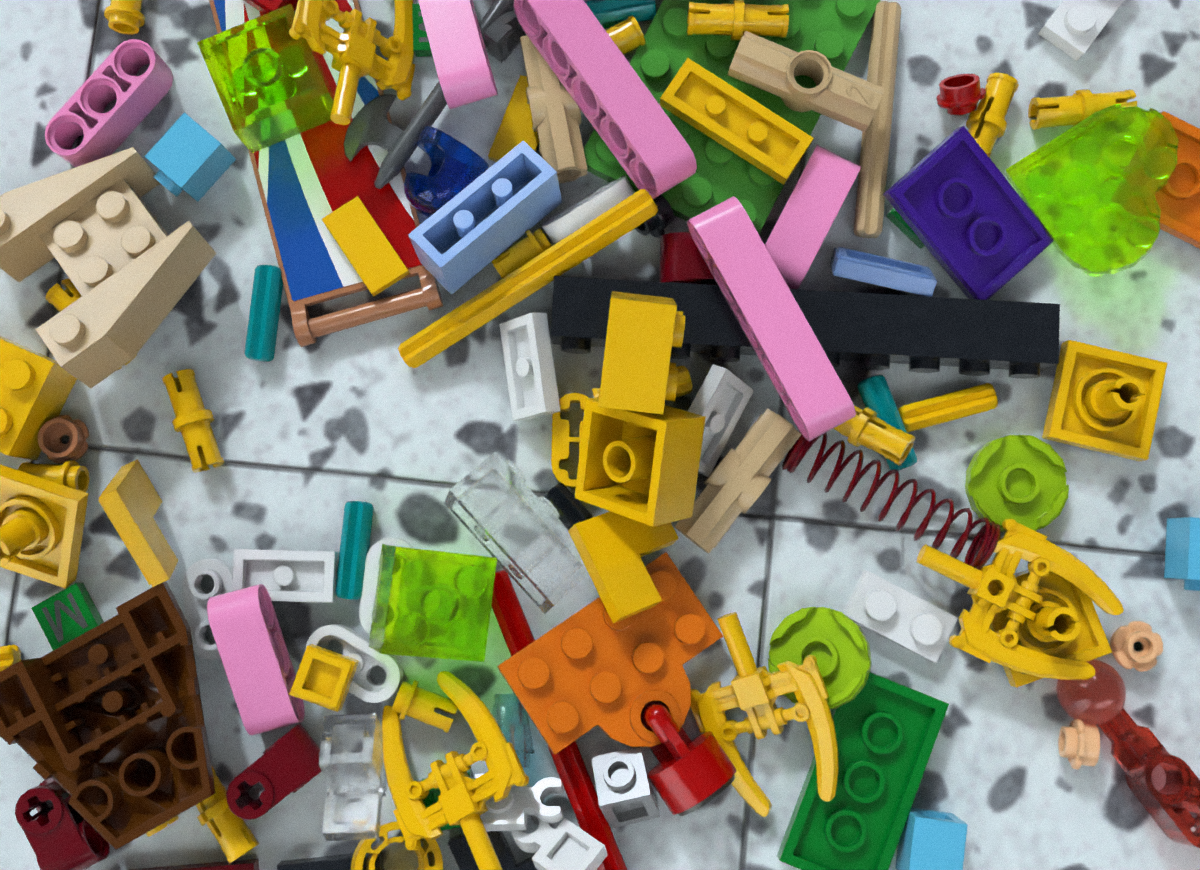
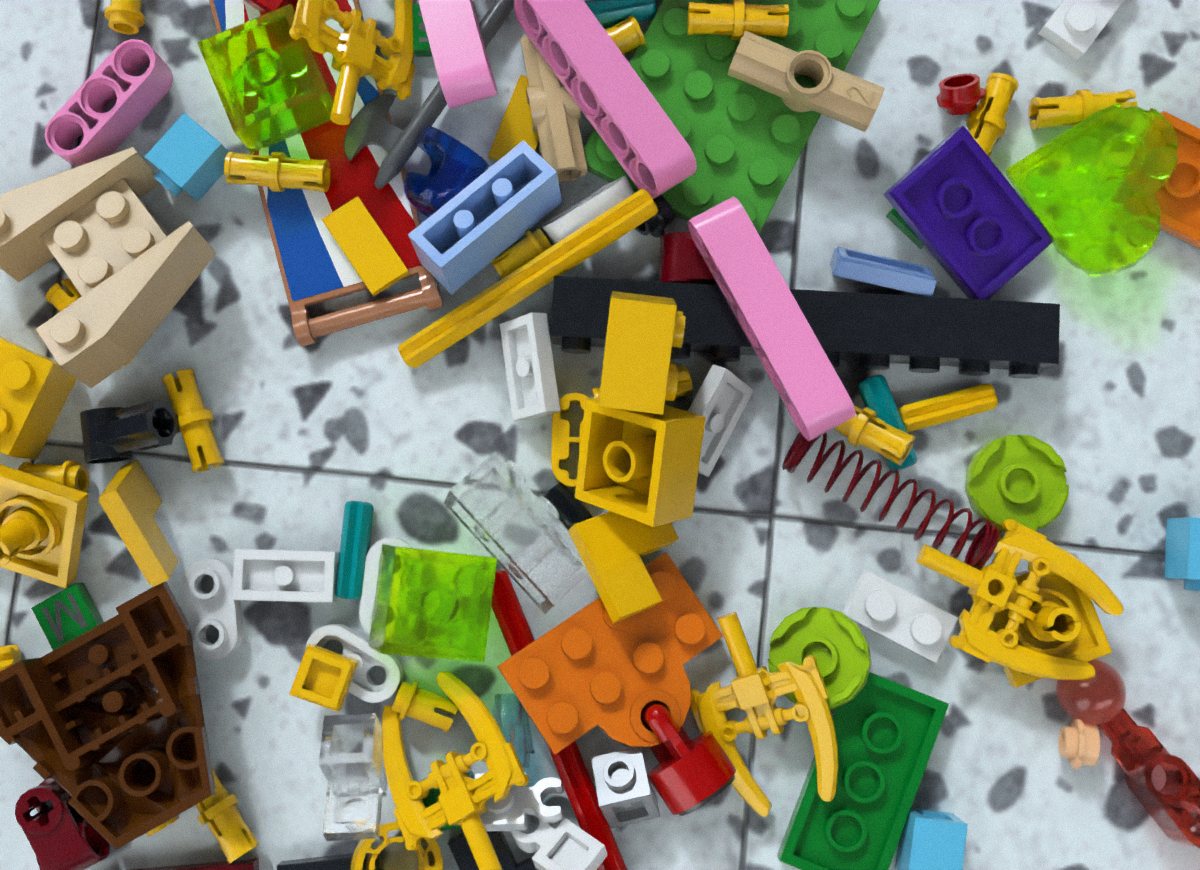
(51, 439): nougat plate -> none
(117, 432): none -> black piece
(255, 659): bright pink beam -> none
(264, 313): teal axle -> none
(277, 171): none -> yellow pin
(281, 770): dark red piece -> none
(503, 36): dark grey tile -> none
(735, 121): yellow plate -> none
(738, 480): tan piece -> none
(810, 213): bright pink beam -> none
(876, 139): tan axle -> none
(1104, 400): yellow plate -> none
(1123, 643): light nougat plate -> none

